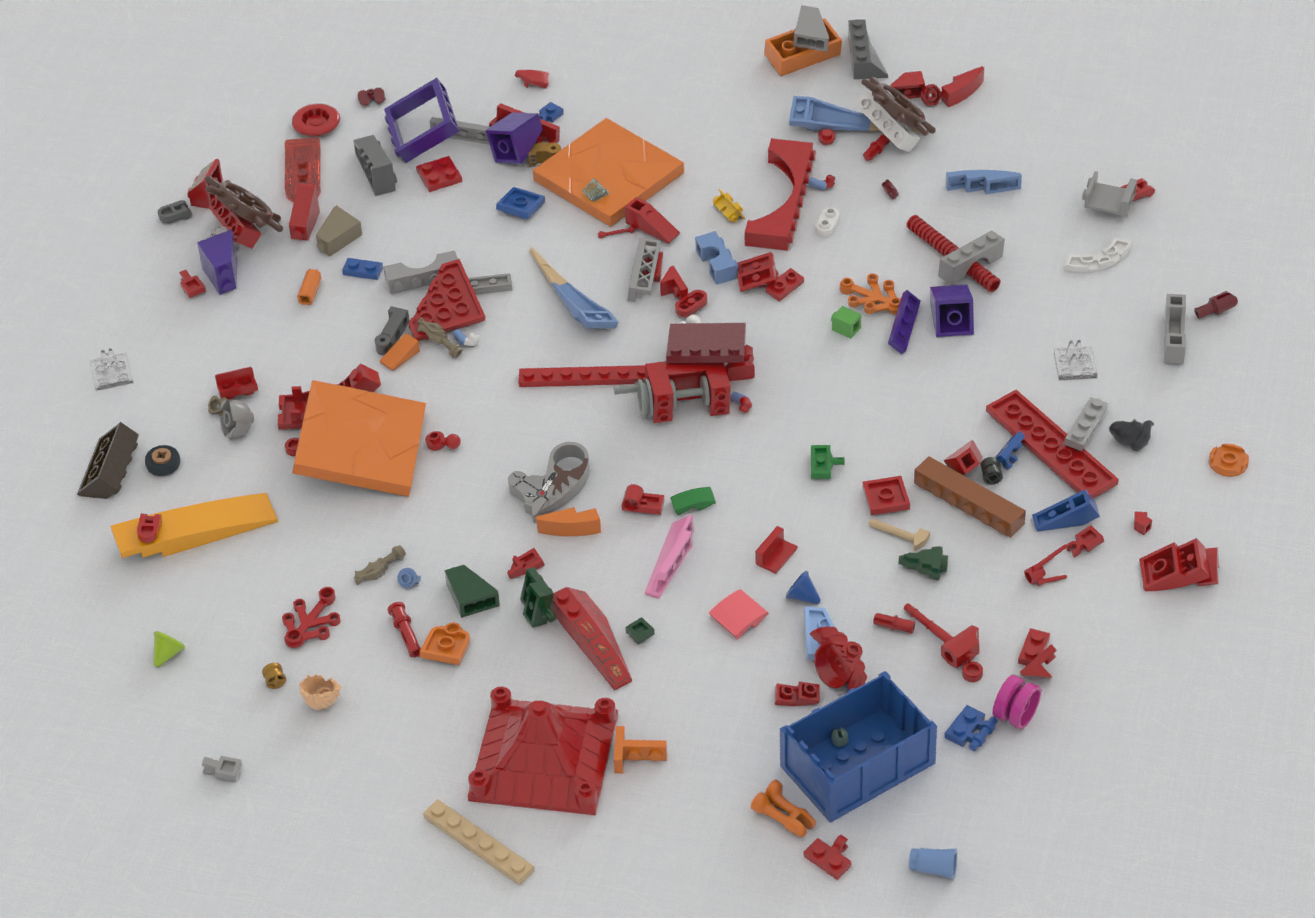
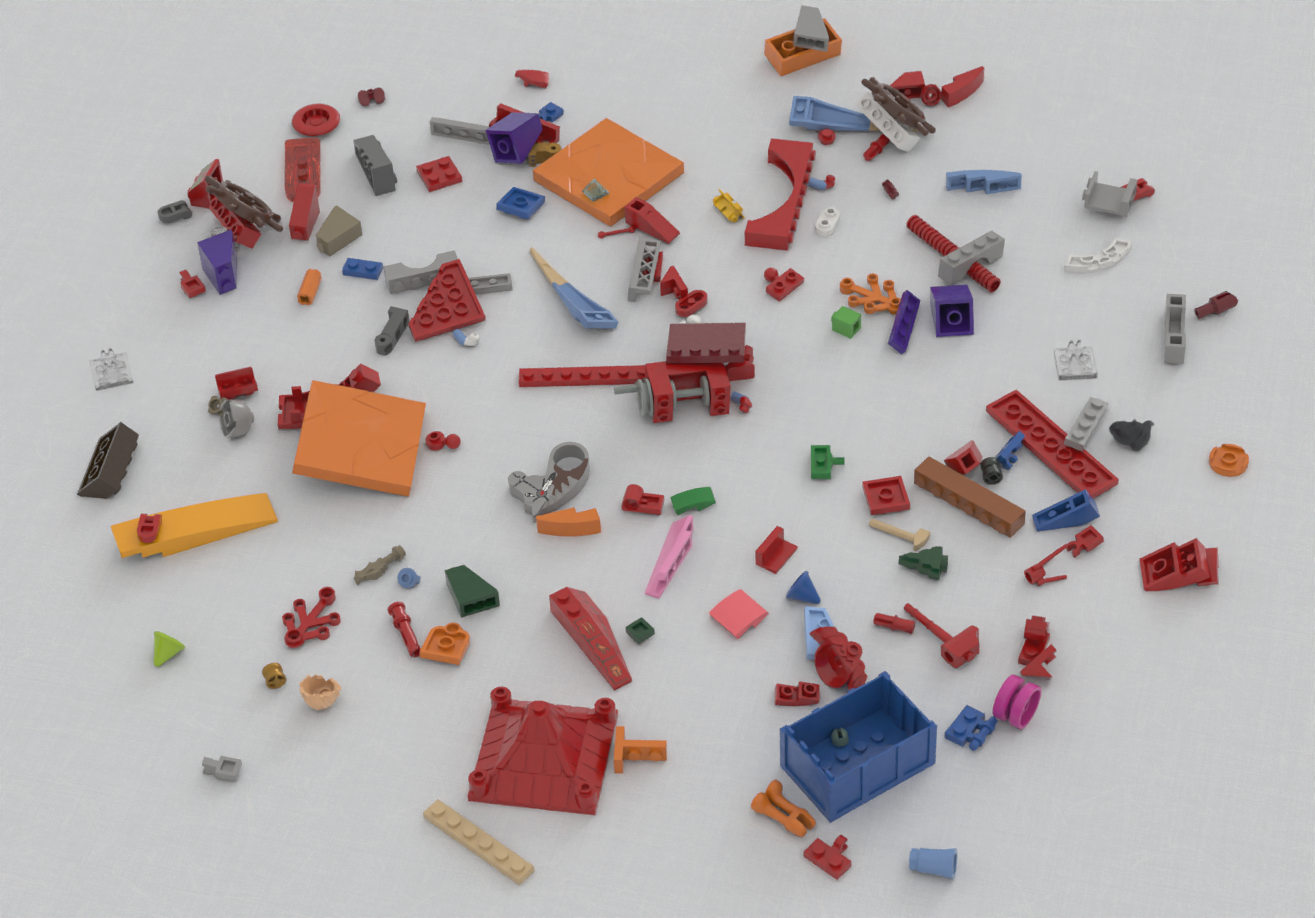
(162, 460): black wheel -> none
(291, 446): red tile -> none
(400, 352): orange slope -> none
(432, 136): dark purple window -> none
(437, 333): dark tan piece -> none
(525, 561): red slope -> none
(536, 599): dark green plate -> none
(721, 265): medium blue arch -> none
(756, 271): red slope -> none
(863, 56): dark grey wedge -> none
(972, 671): red tile -> none
(1036, 628): none -> red plate
(1142, 522): red piece -> none

